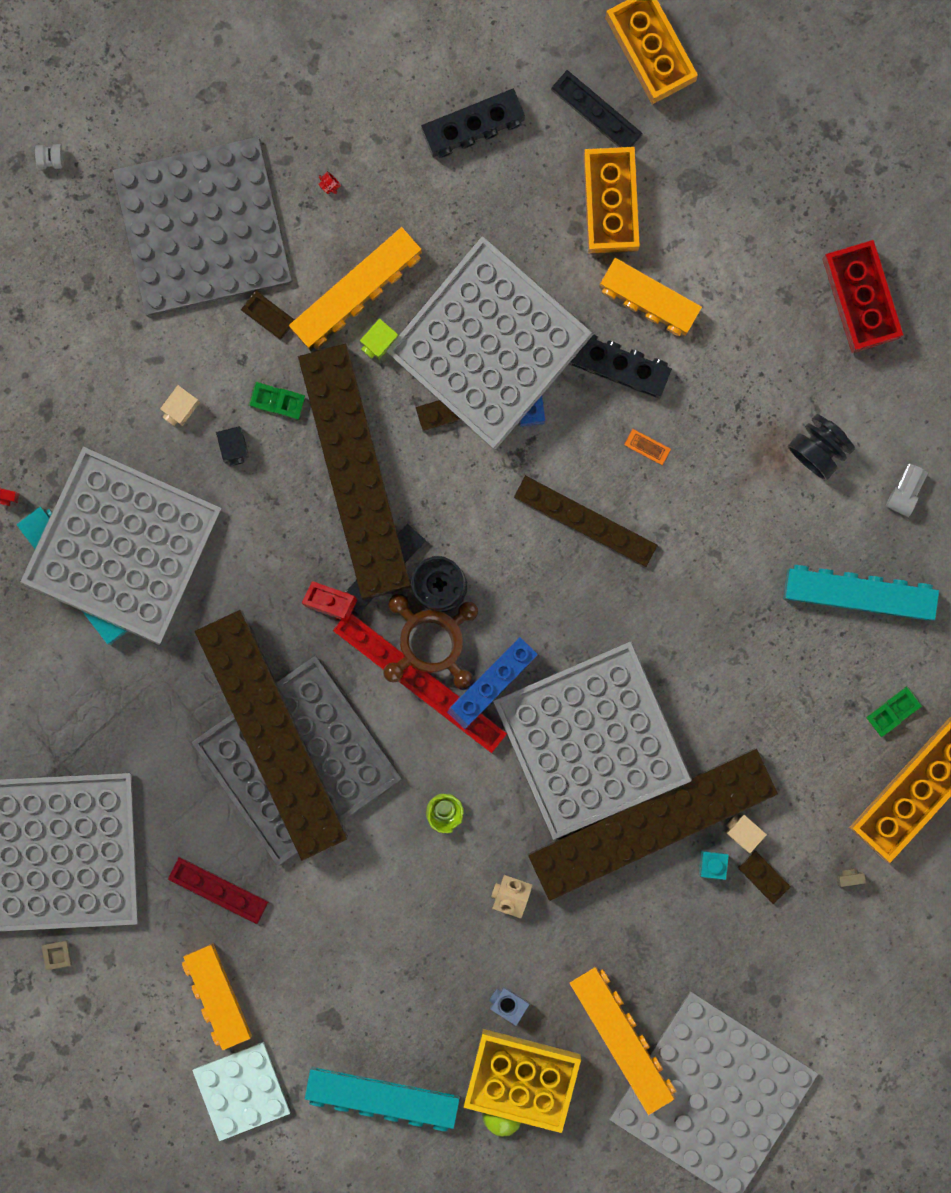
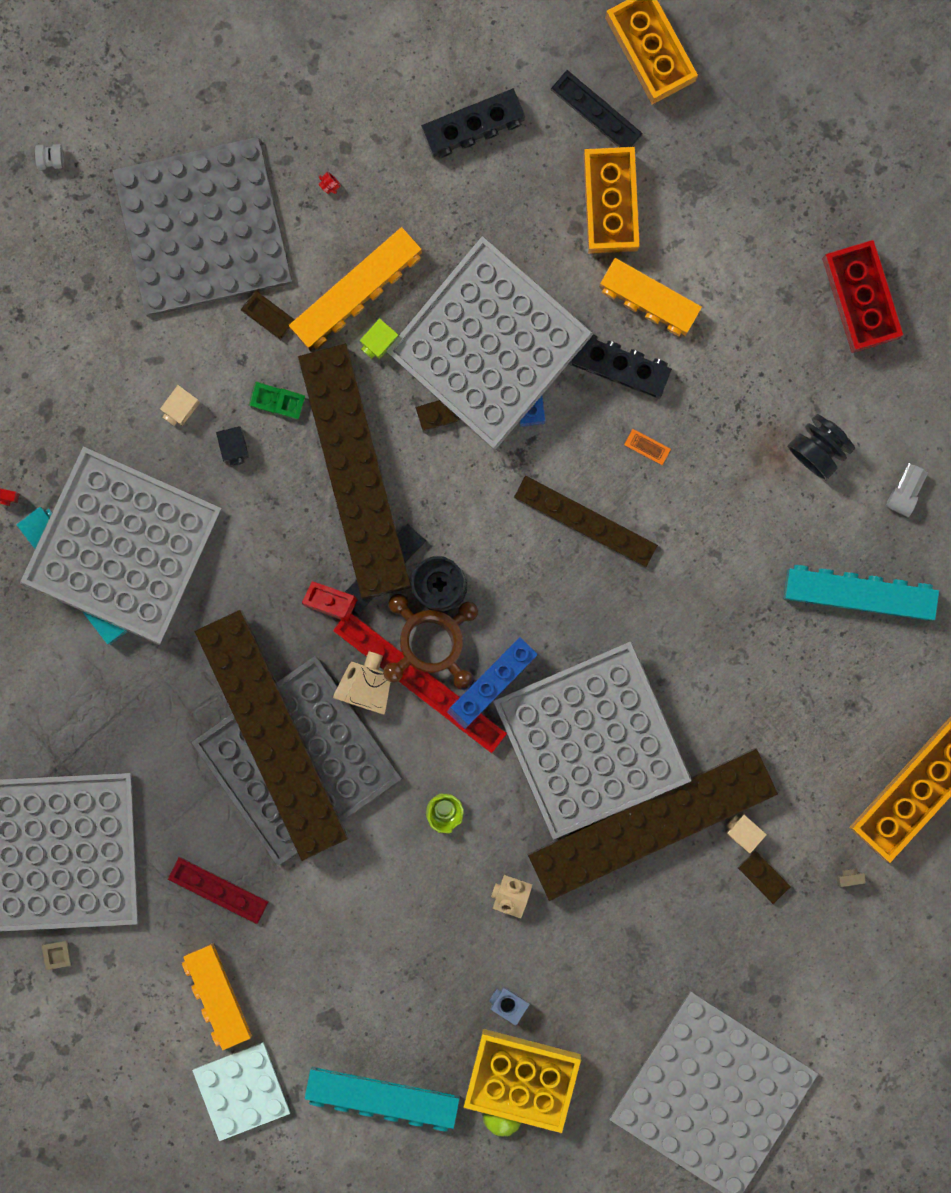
(364, 685): none -> tan torso
(622, 1040): light orange brick -> none
(713, 865): teal brick -> none
(894, 711): green slope -> none

